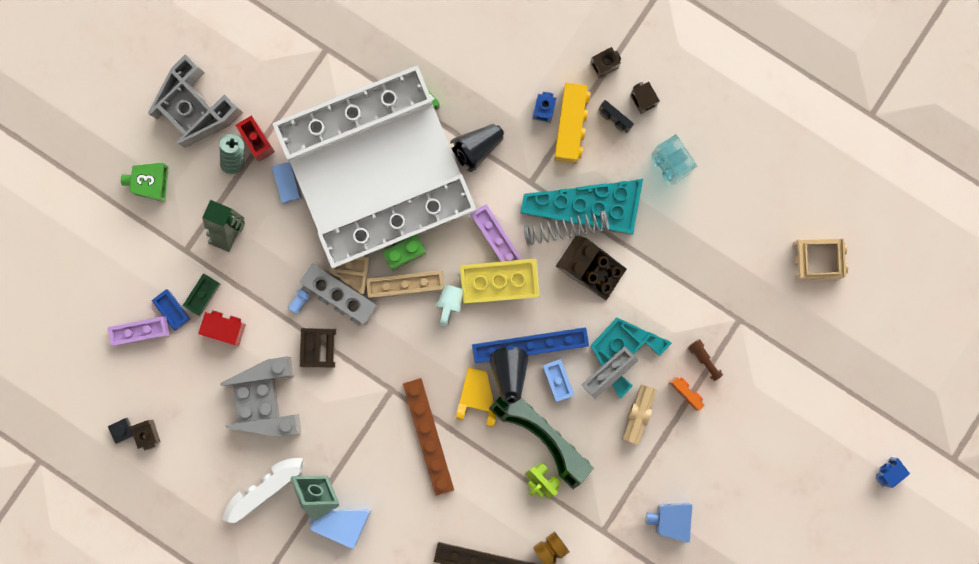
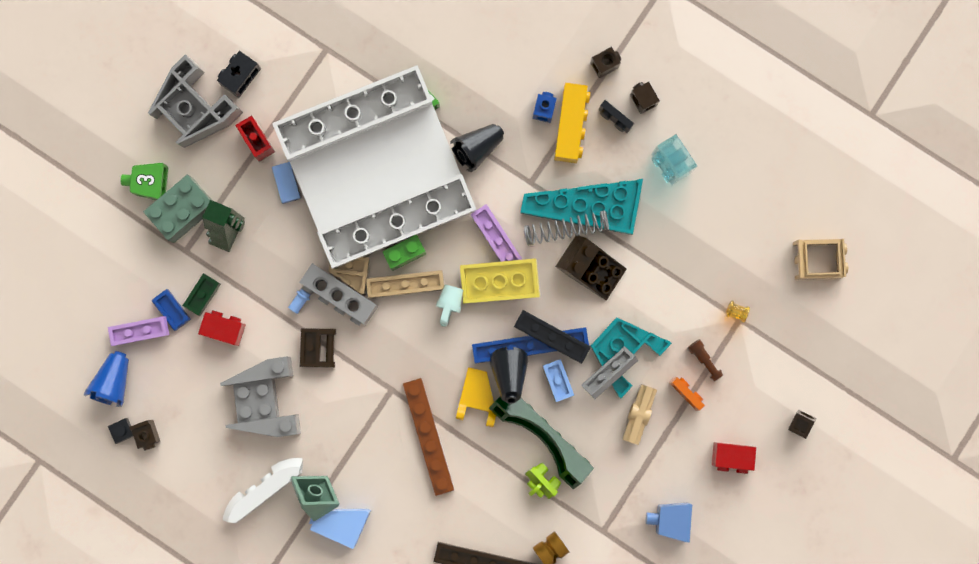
(110, 380): none -> blue cone
(178, 209): none -> sand green brick
(231, 154): sand green piece -> none
(238, 83): none -> black brick
(552, 336): none -> black tile
(733, 456): none -> red brick
(737, 311): none -> clear yellow bush
(802, 424): none -> dark brown brick
(892, 473): blue brick -> none

